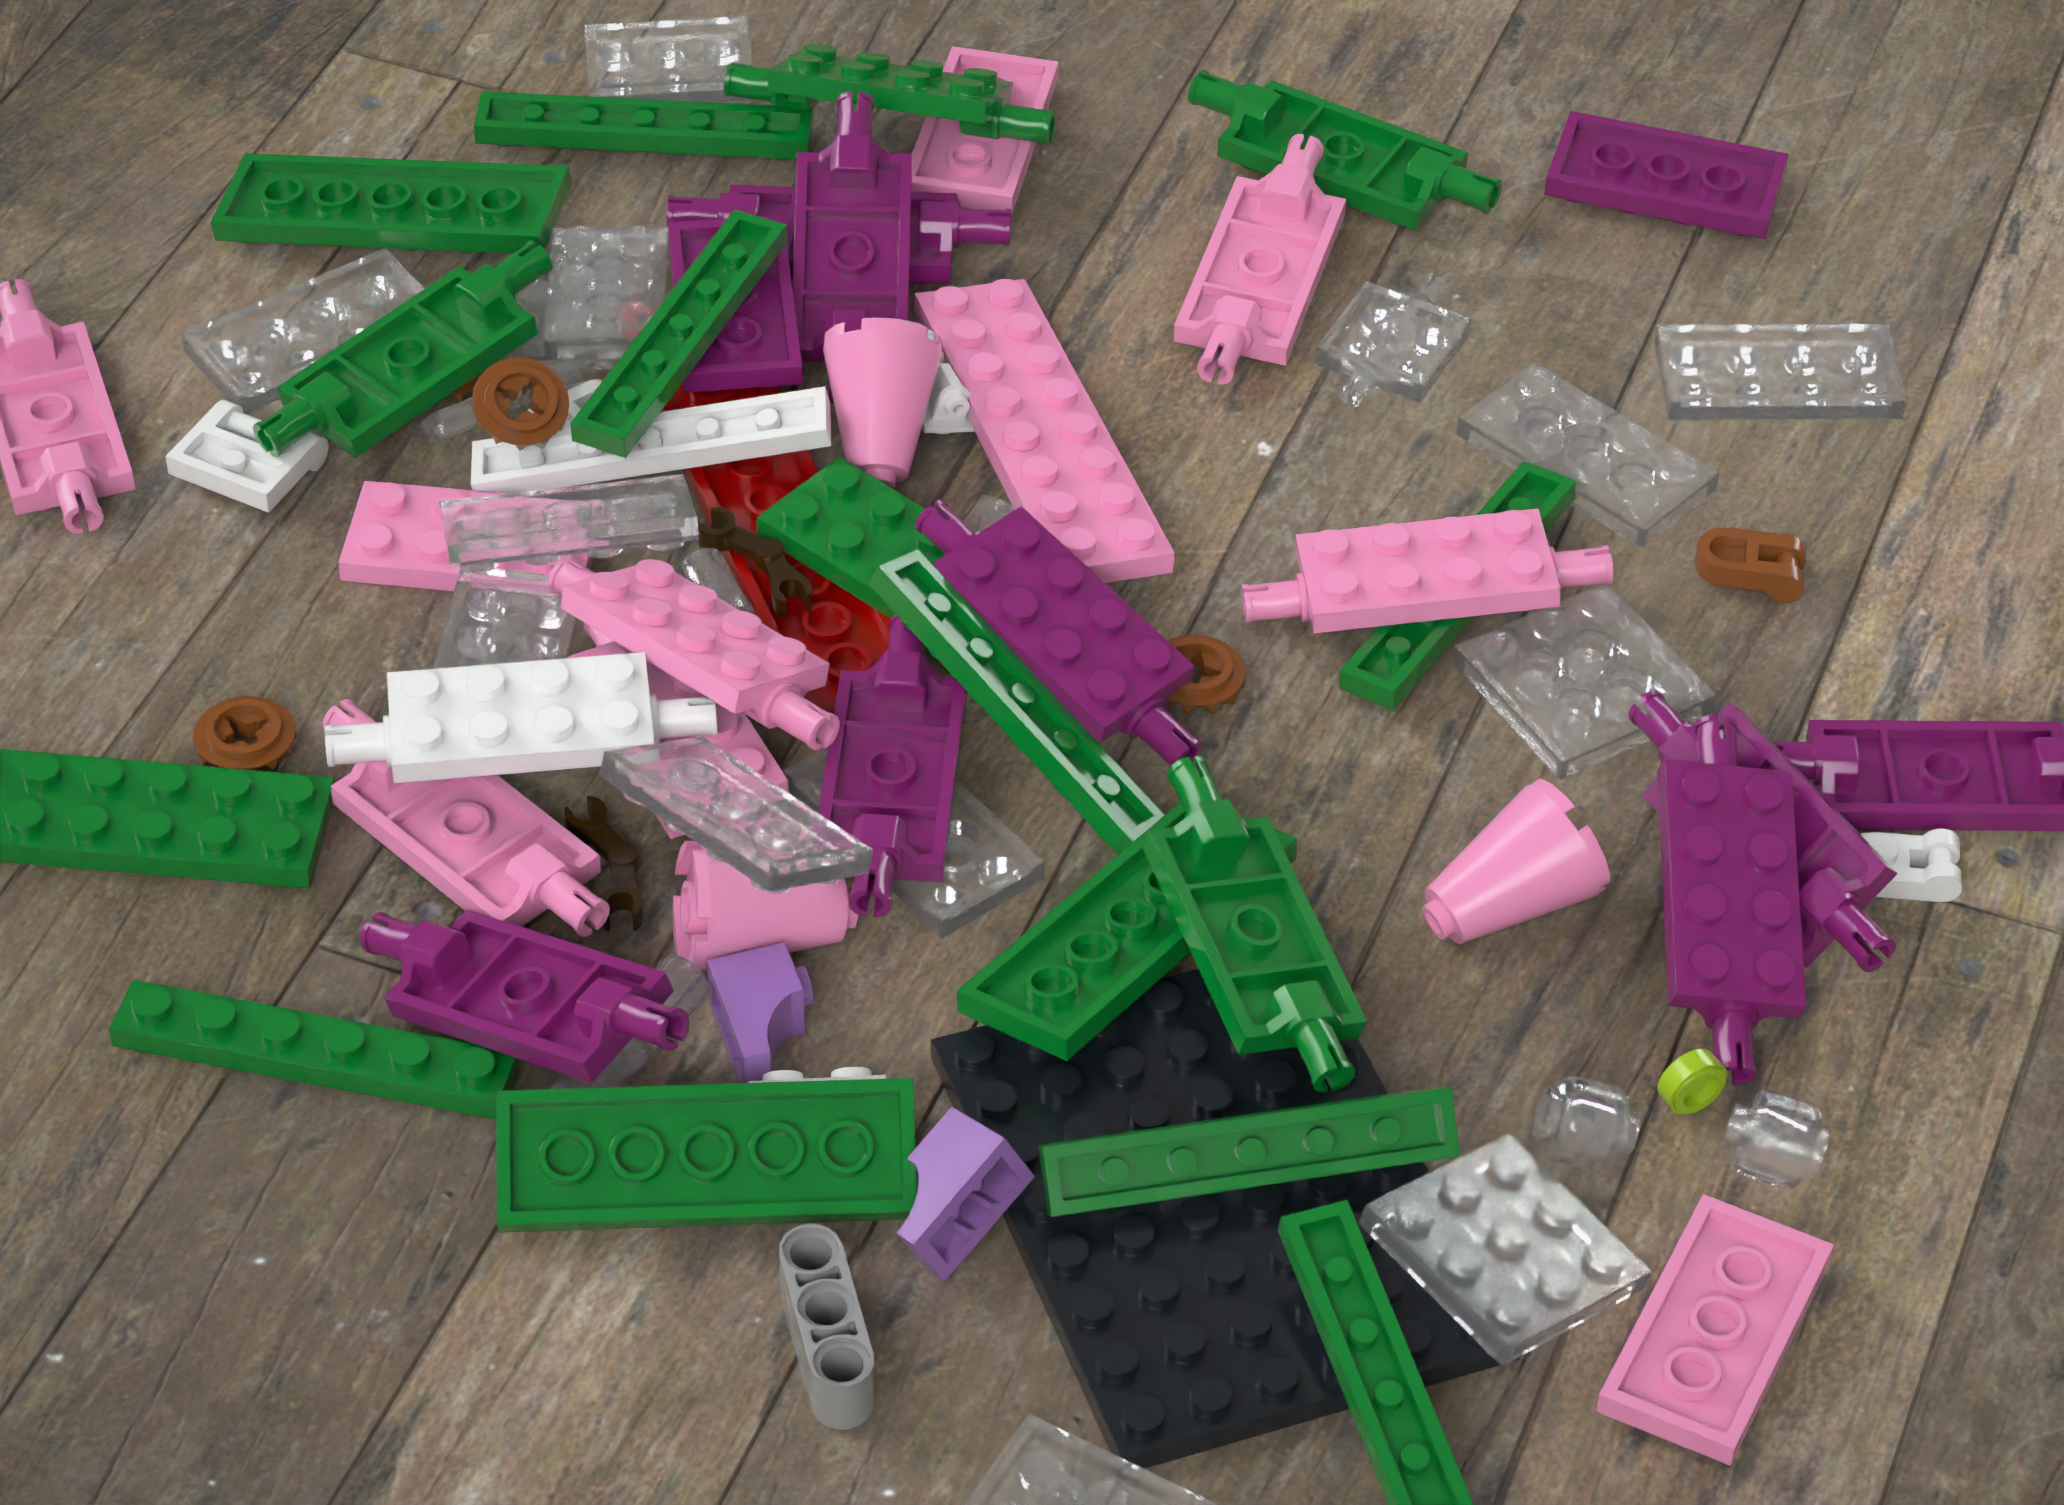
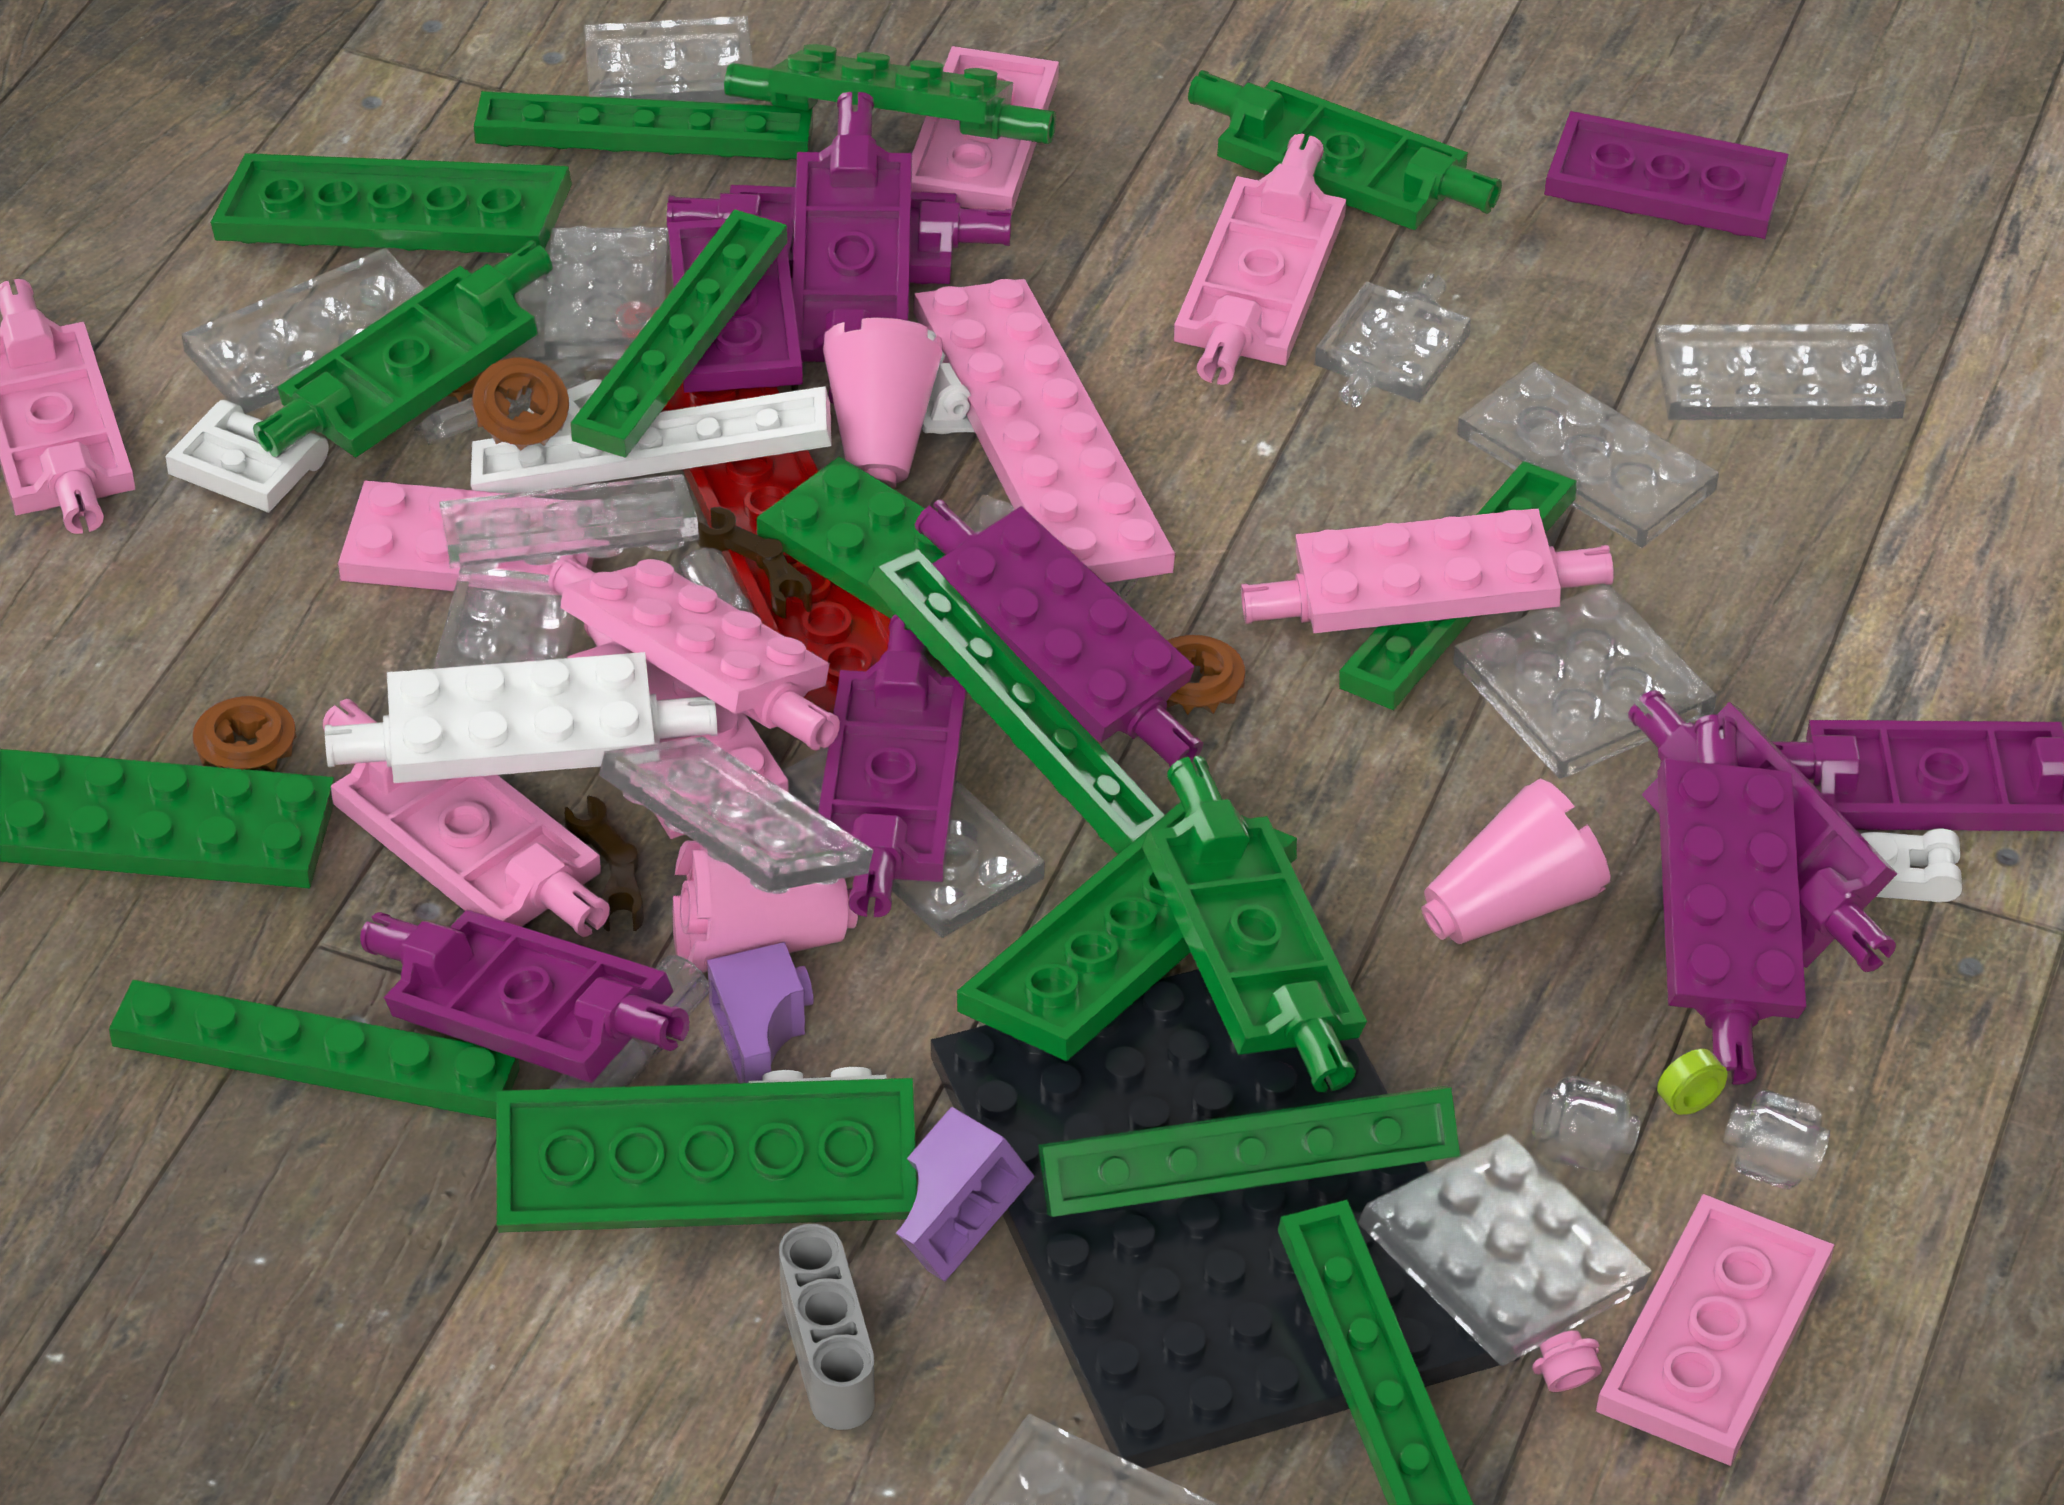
(1568, 1361): none -> bright pink plate
(1753, 561): dark orange plate -> none

